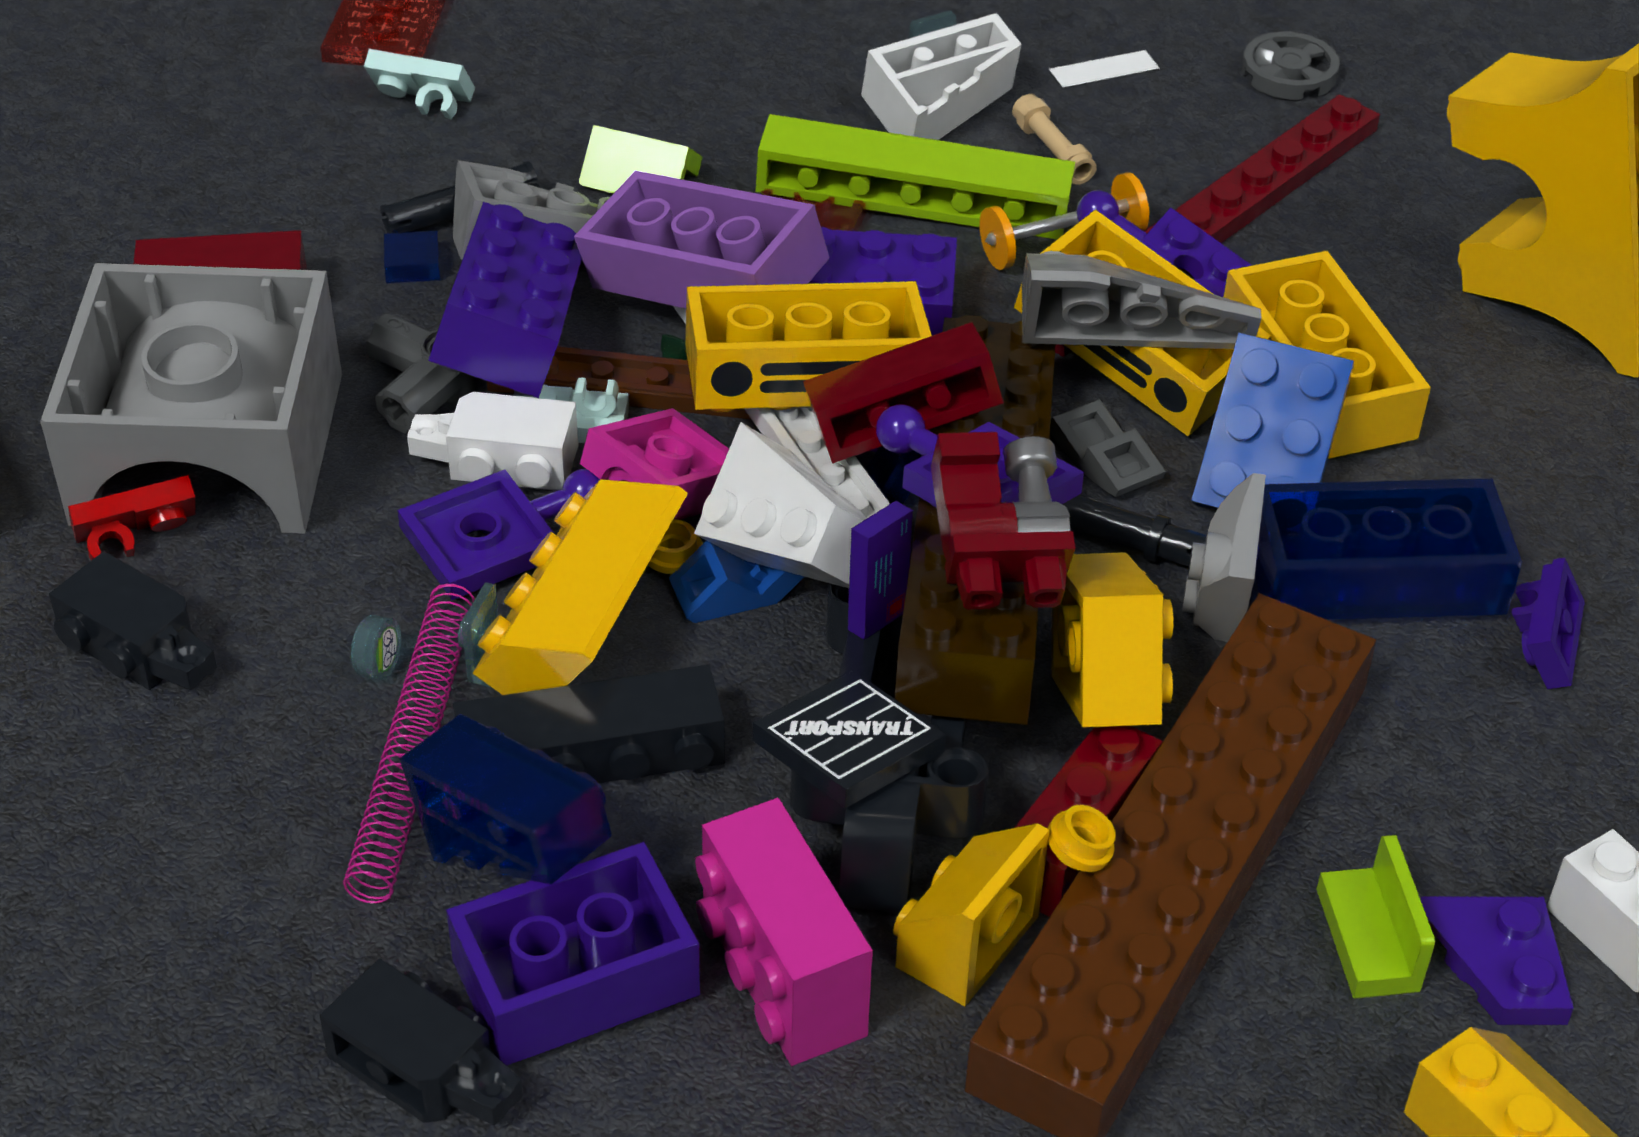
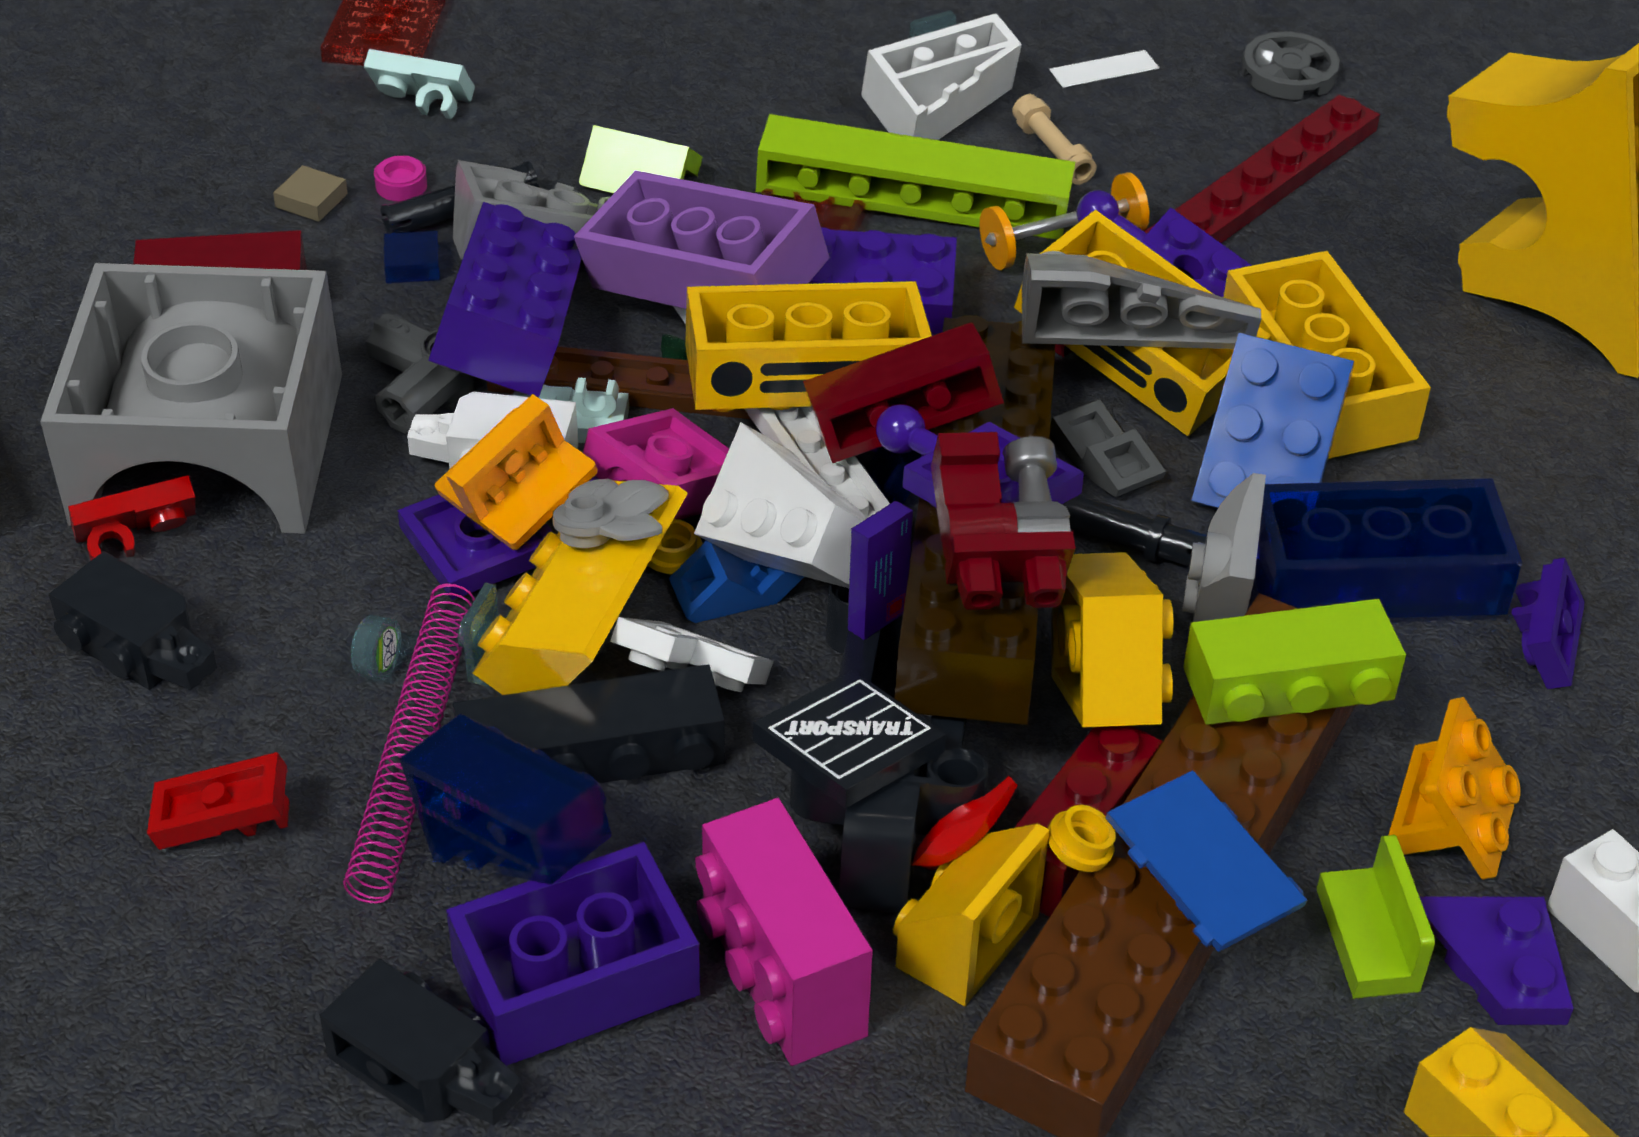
(219, 801): none -> red plate
(310, 193): none -> dark tan tile
(400, 178): none -> dark pink tile
(517, 474): none -> light orange bracket
(609, 510): none -> light grey plate
(665, 645): none -> white plate
(963, 827): none -> red bar
(1205, 861): none -> blue piece
(1293, 661): none -> lime brick
(1458, 793): none -> light orange bracket

